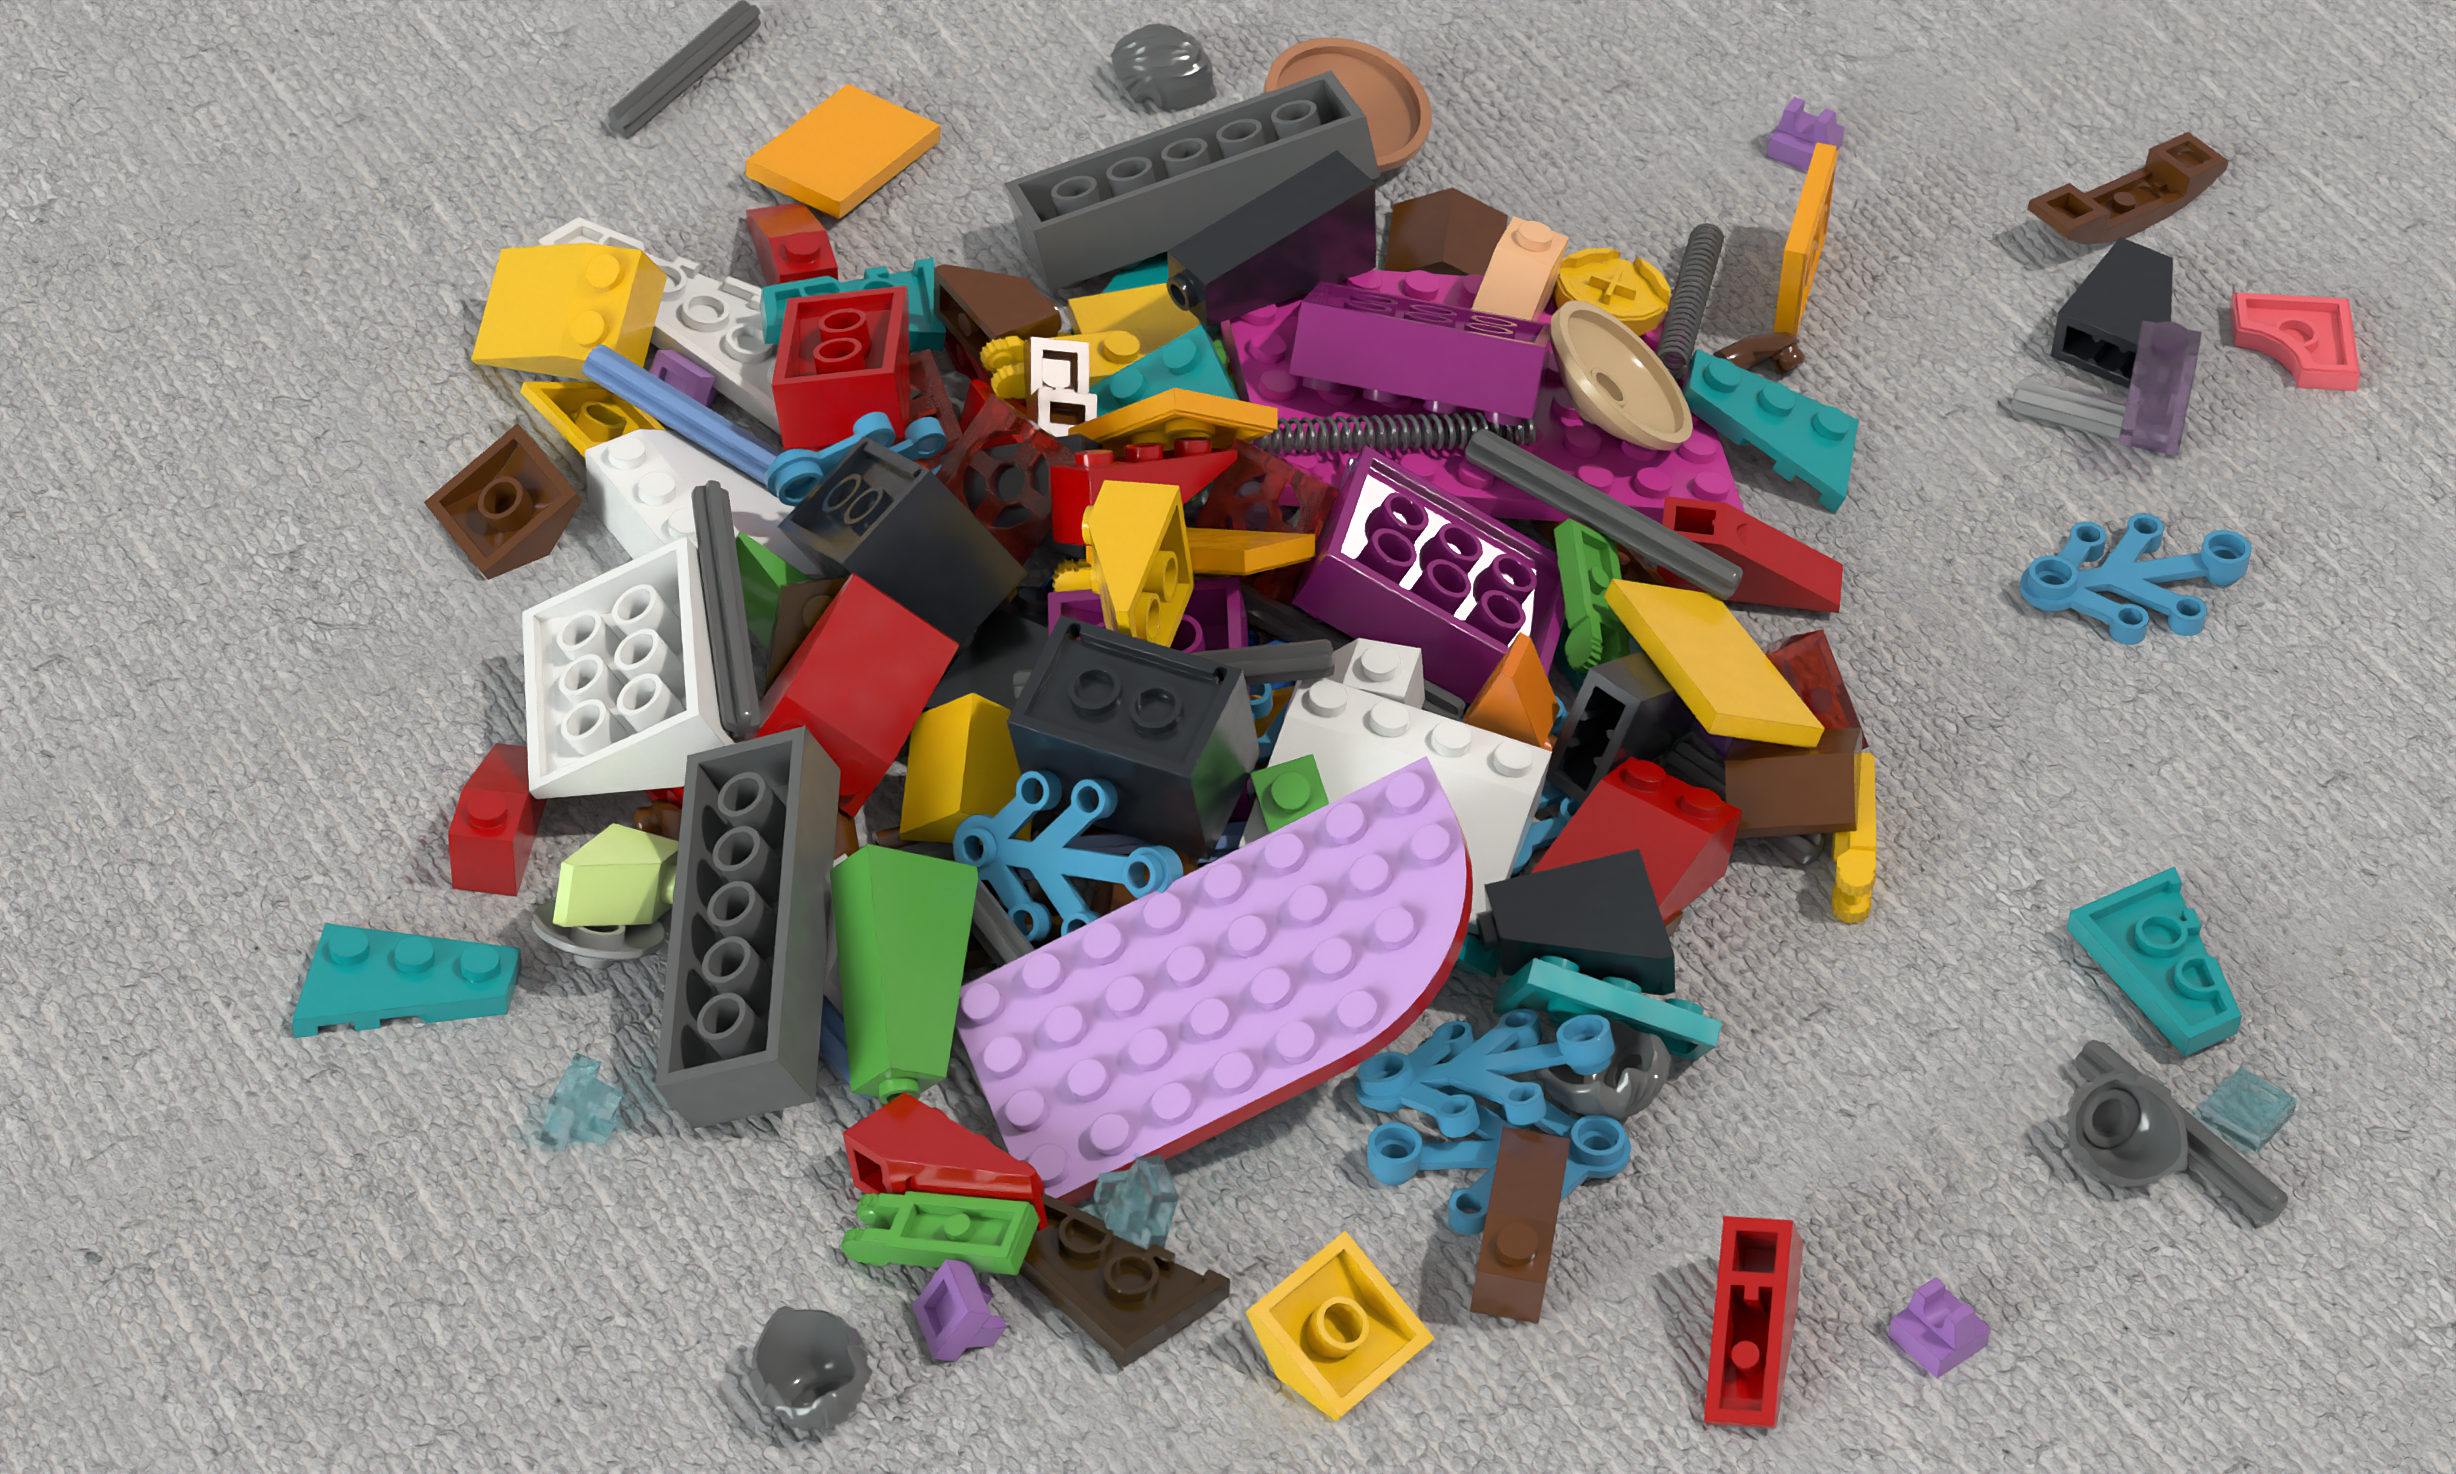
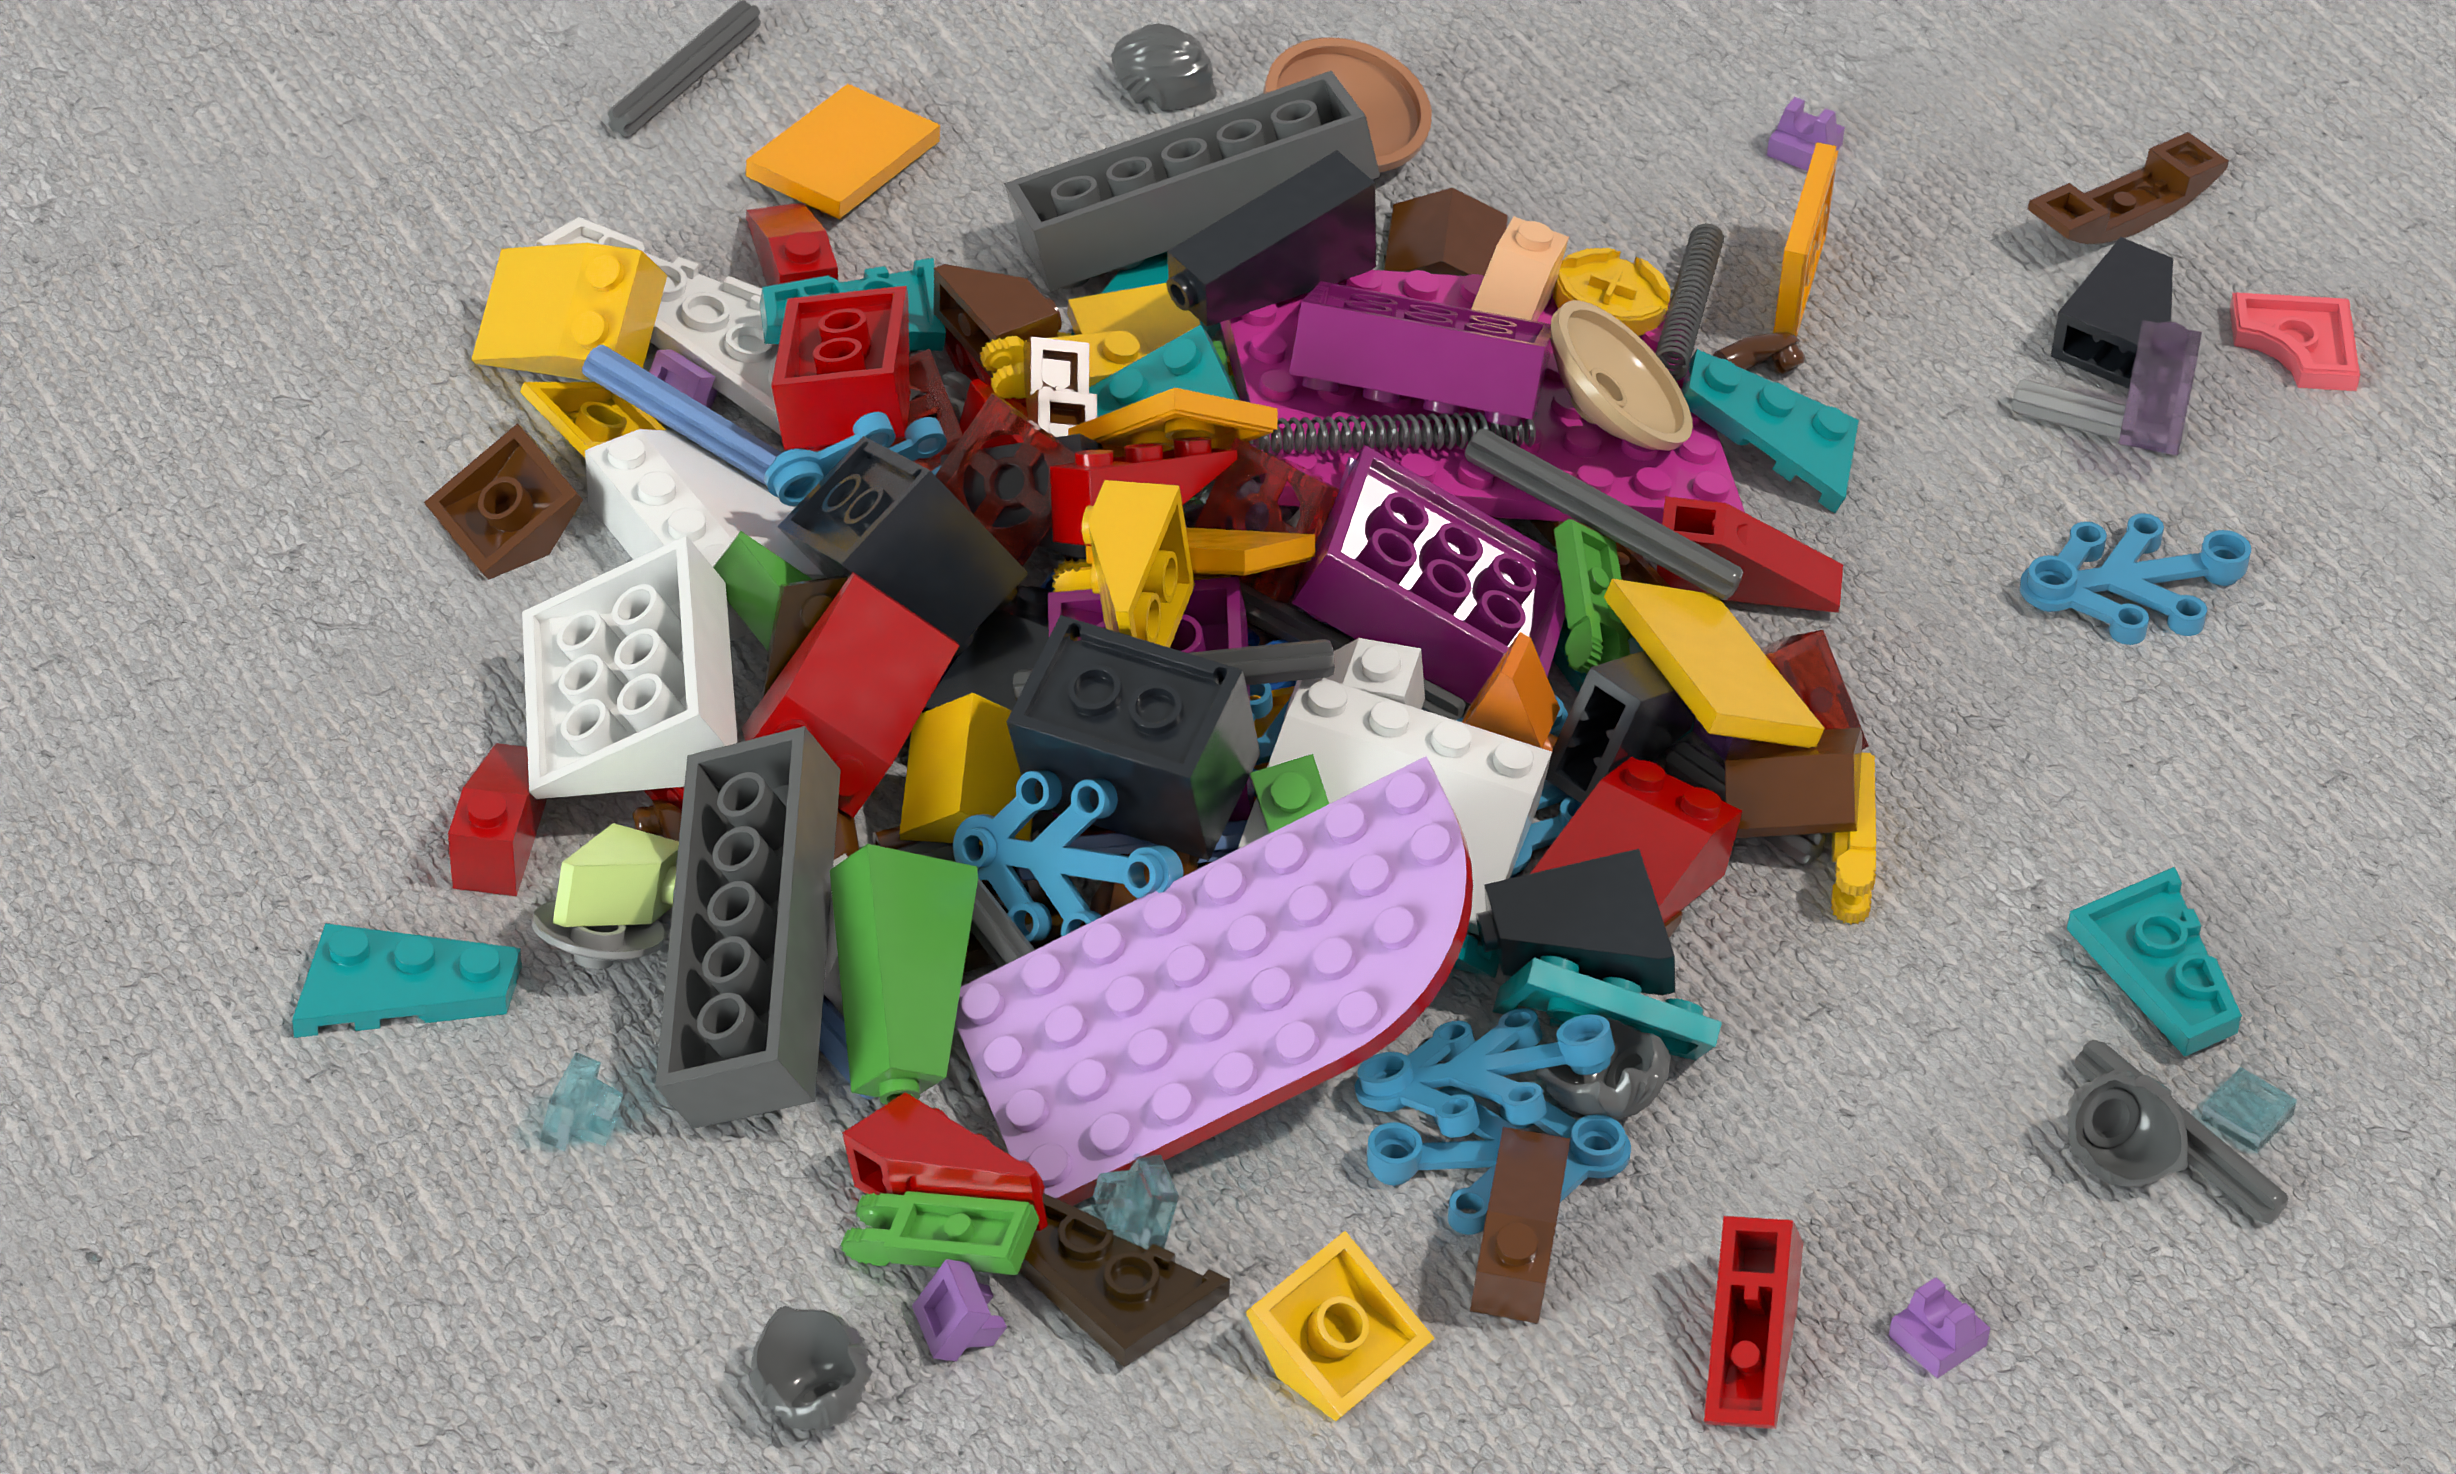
(725, 609): dark grey axle -> none

